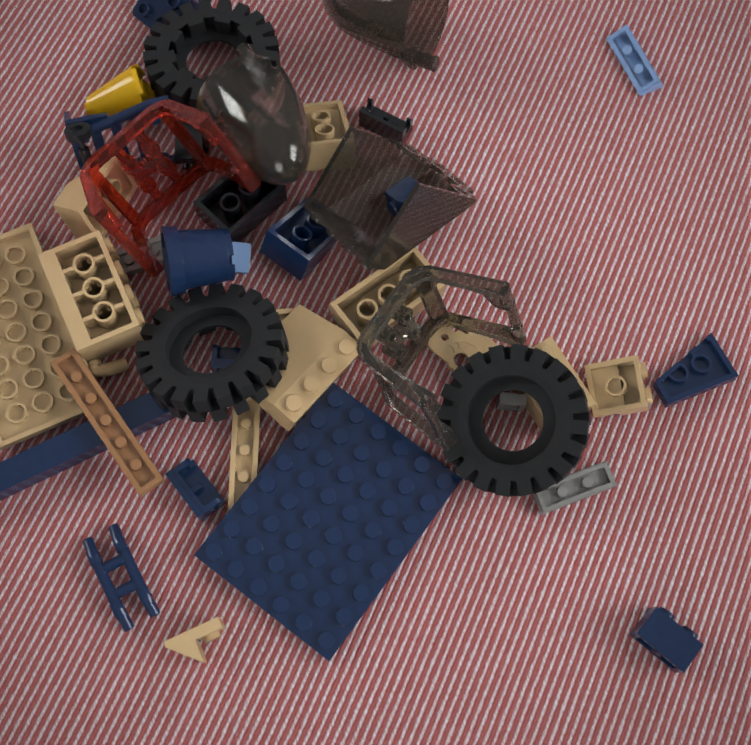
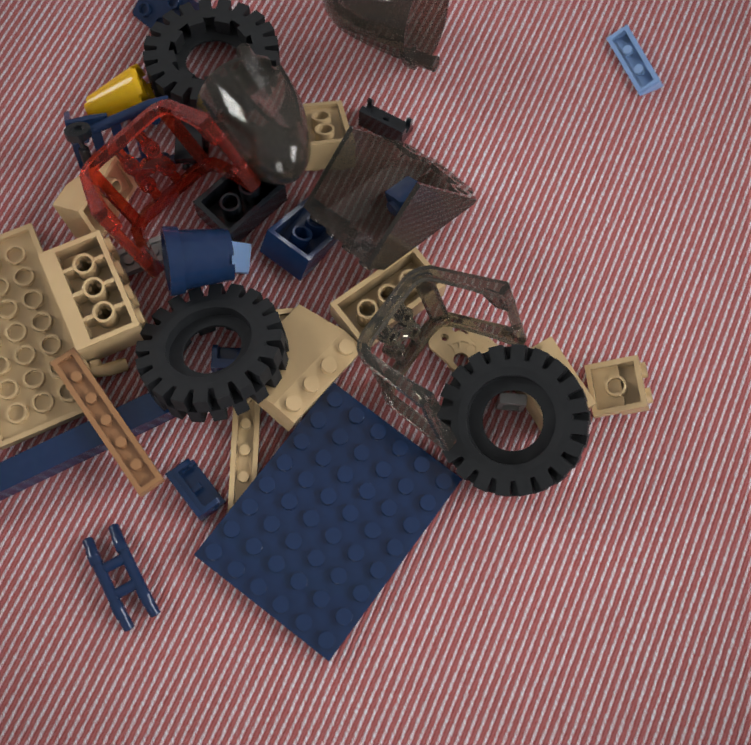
(188, 642): tan slope -> none
(576, 488): light grey tile -> none
(667, 639): dark blue brick -> none
(698, 372): dark blue wing -> none

